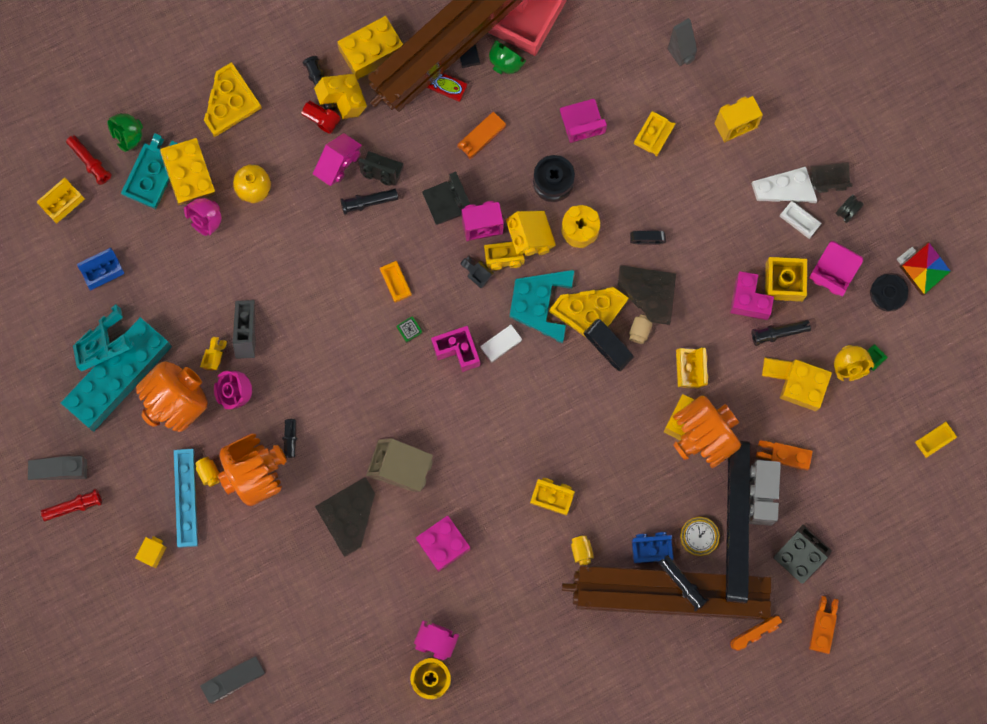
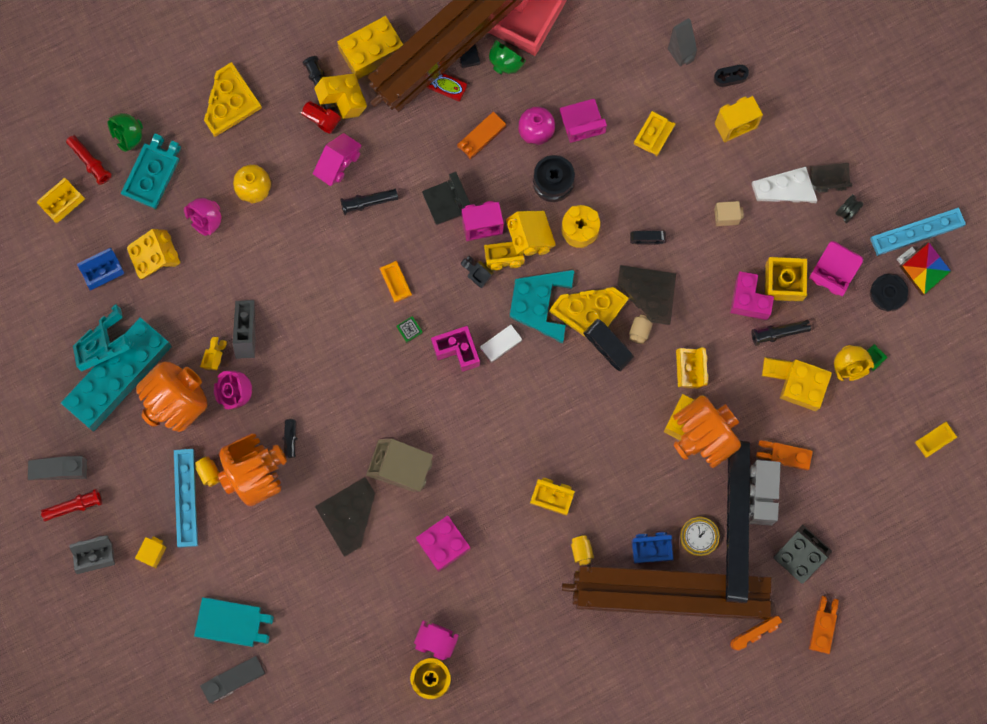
(92, 554): none -> dark grey bracket
(152, 252): none -> yellow bracket
(187, 171): yellow brick -> none
(231, 622): none -> teal tile
(380, 168): pearl dark grey bracket -> none
(536, 125): none -> dark pink cylinder
(689, 590): black pin -> none
(728, 213): none -> tan brick
(730, 71): none -> black beam
(800, 219): white tile -> none
(917, 231): none -> medium azure plate

